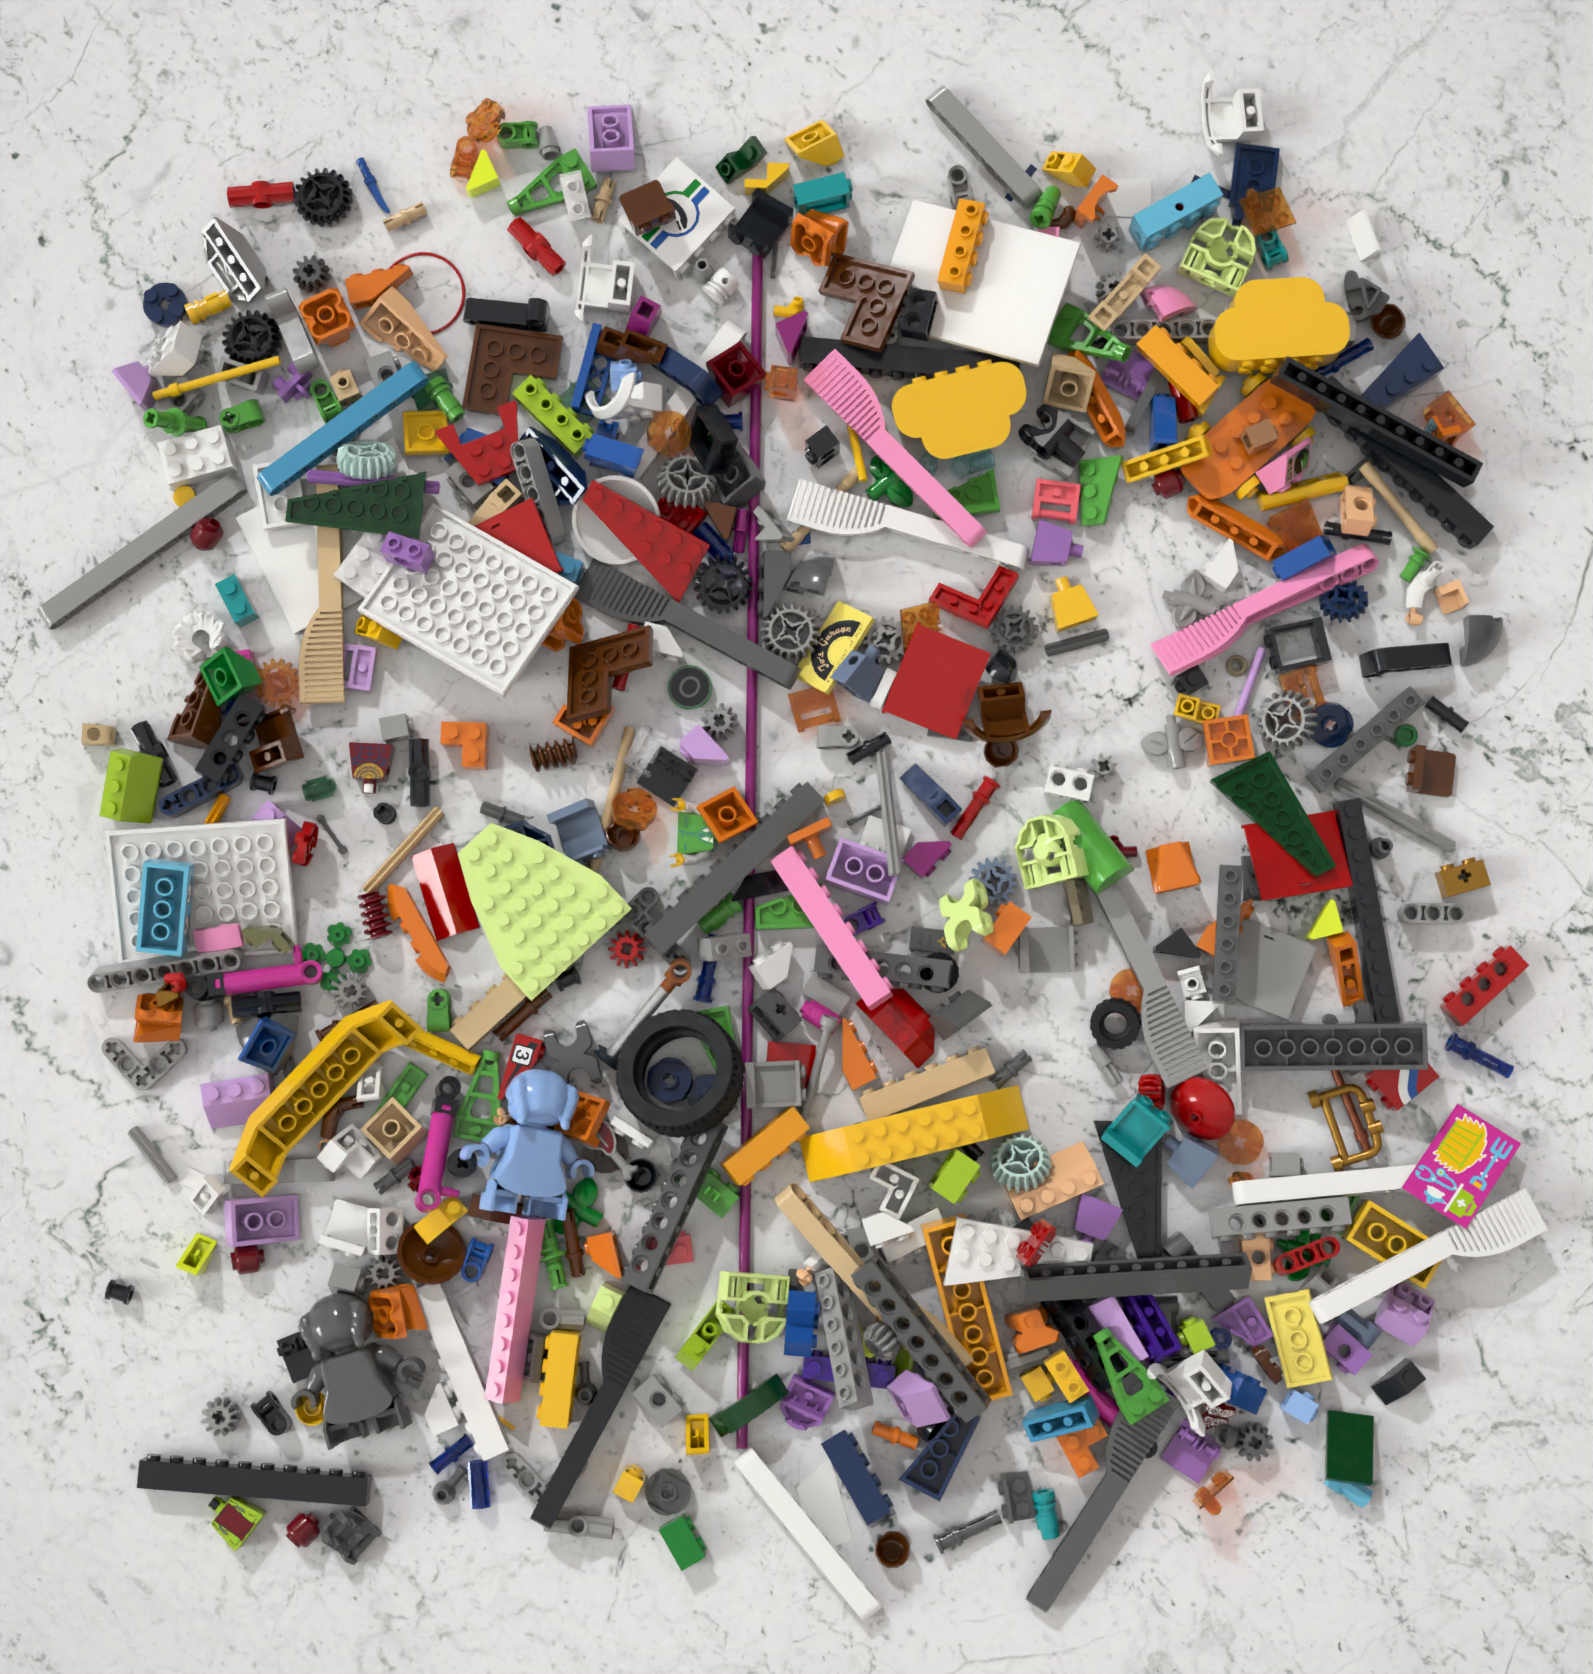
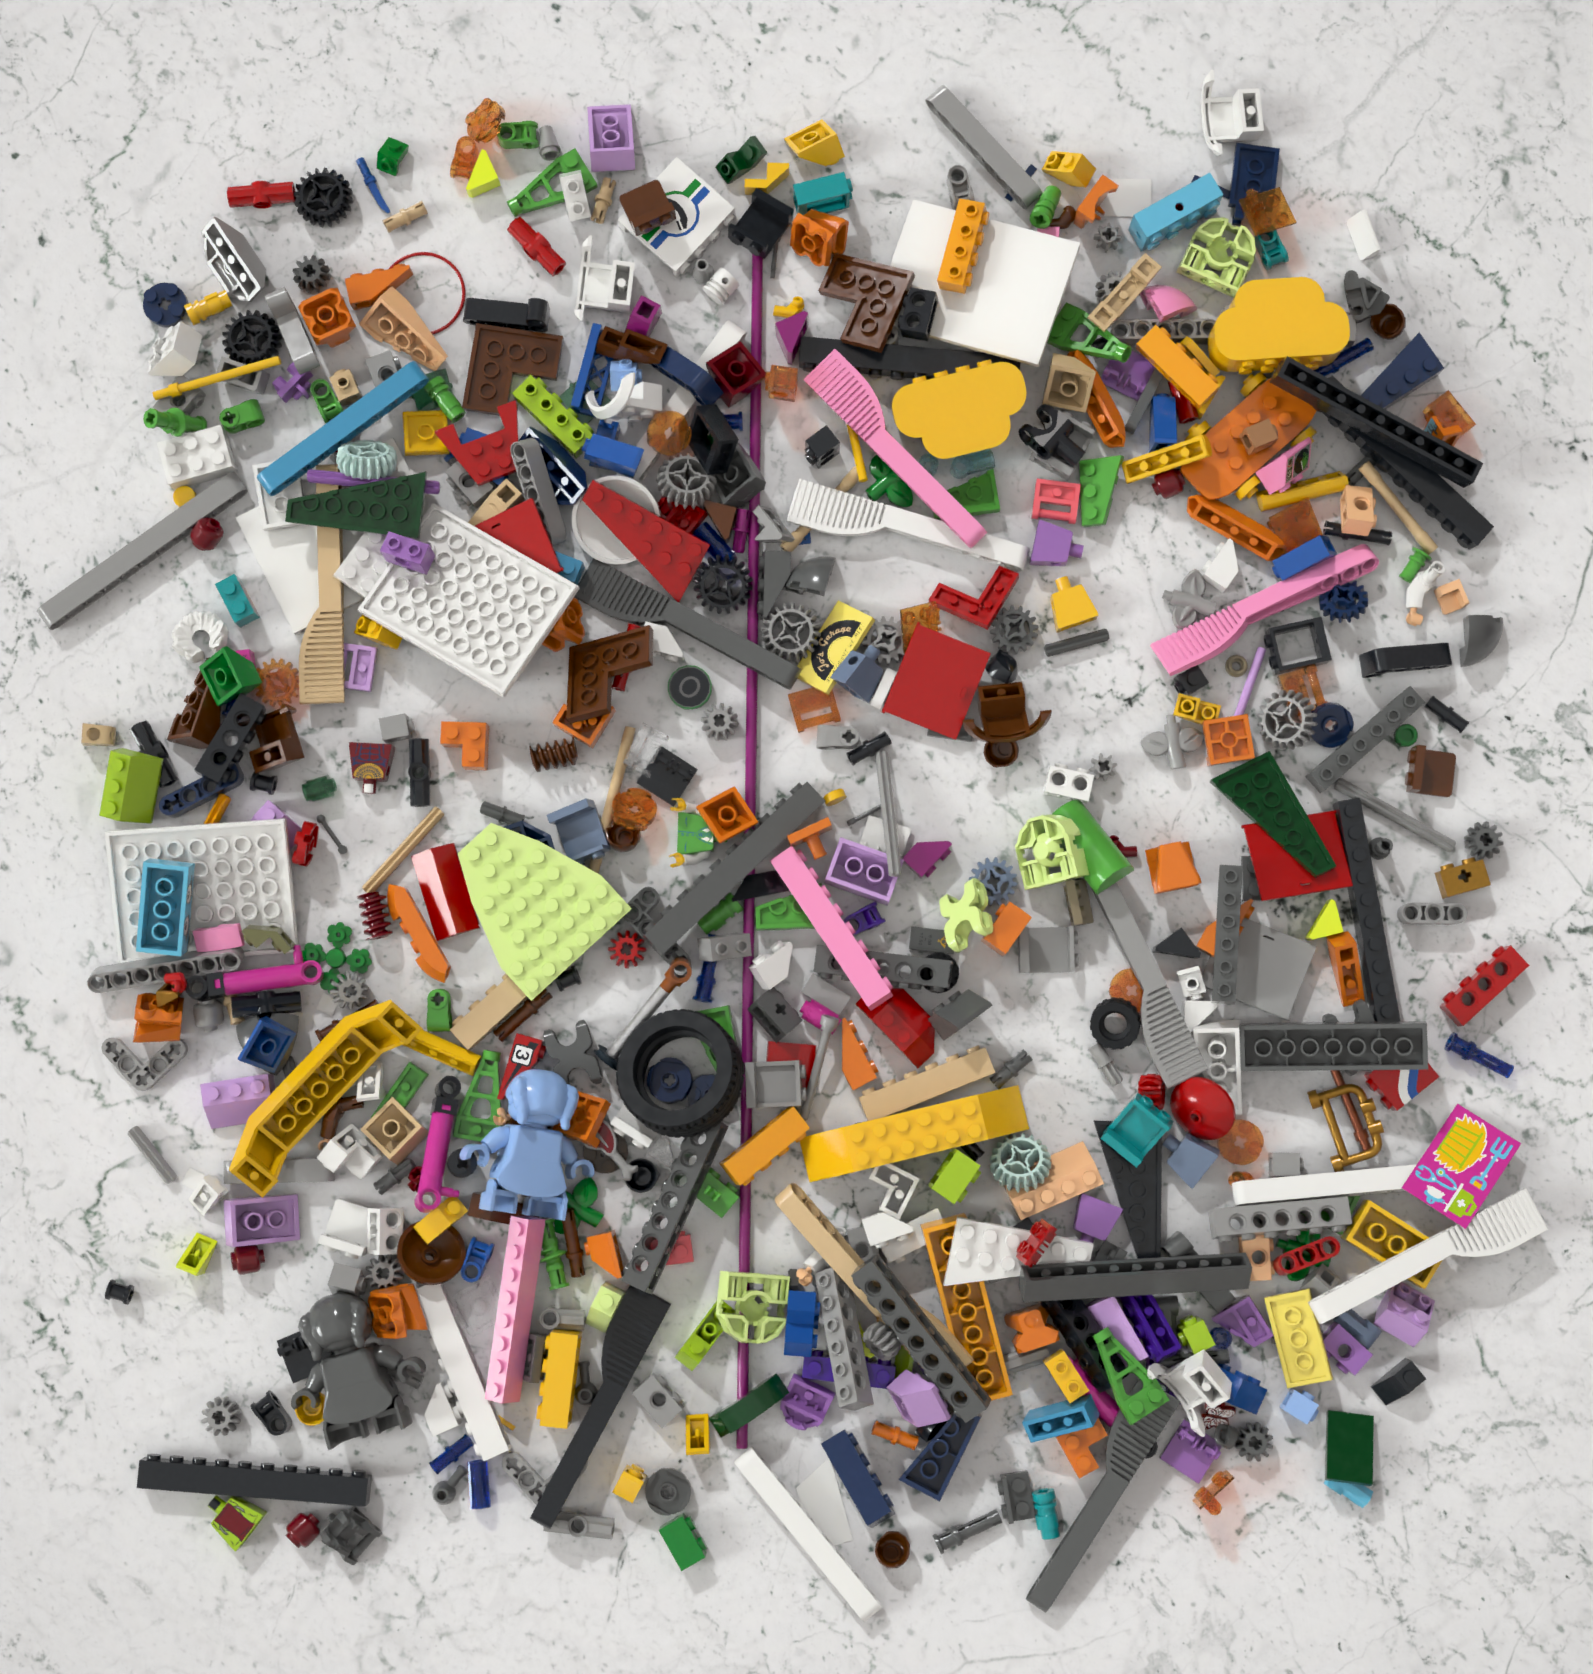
(137, 383): lavender slope -> none
(390, 818): black bush -> none
(391, 155): none -> green bracket
(702, 748): lavender slope -> none
(931, 795): dark blue slope -> none
(980, 799): red pin -> none
(1038, 1383): yellow brick -> none
(1272, 1370): reddish brown plate -> none
(1489, 835): none -> dark grey gear

